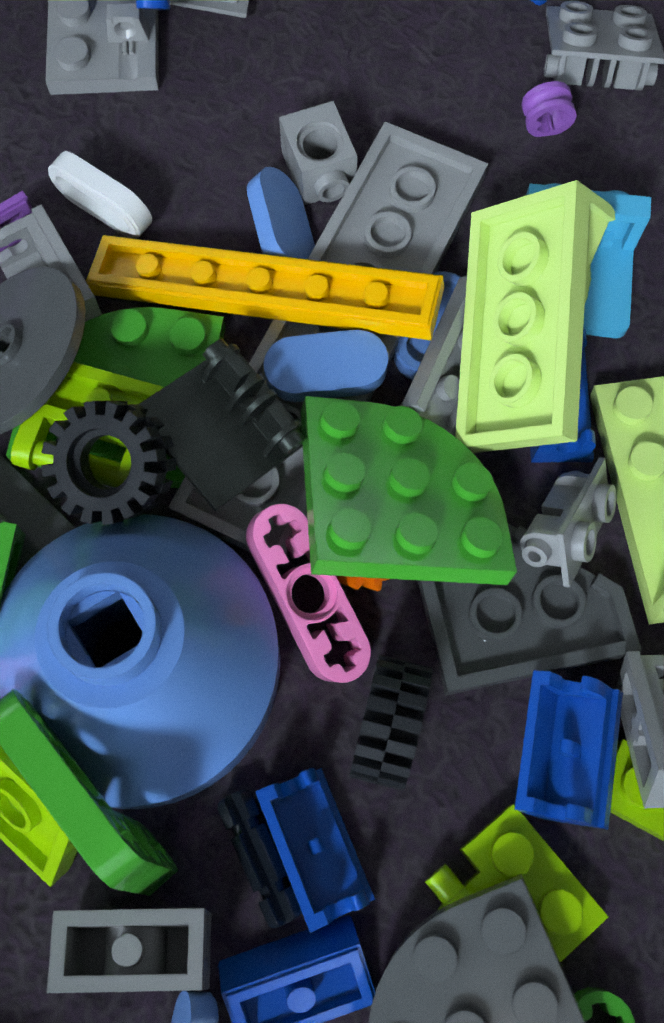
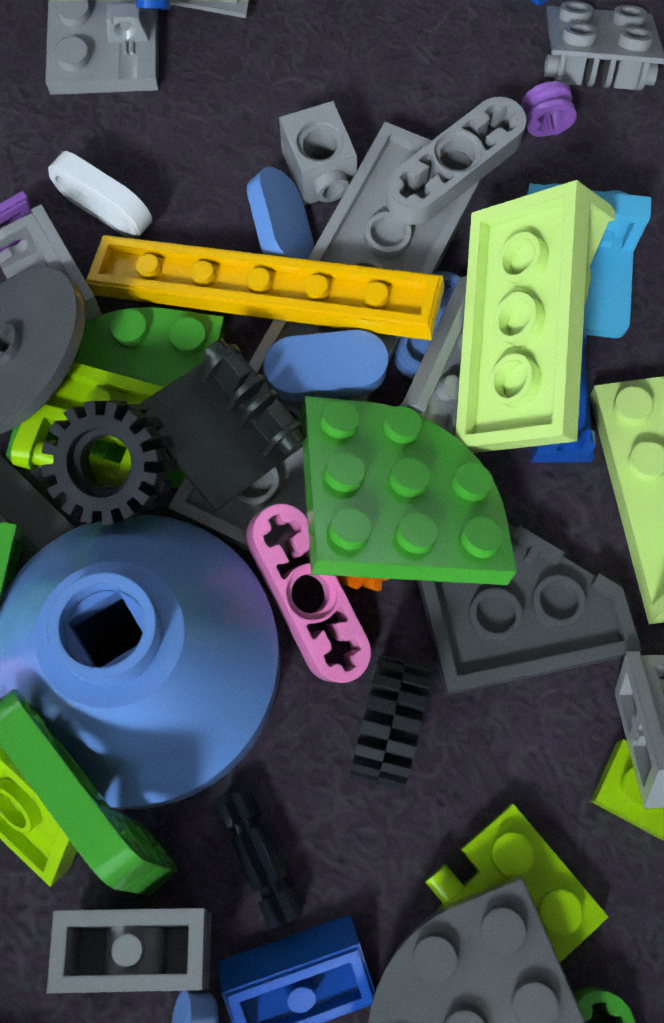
(315, 848): blue hinge -> none
(446, 183): none -> light grey beam
(569, 750): blue hinge -> none
(570, 521): light grey hinge -> none

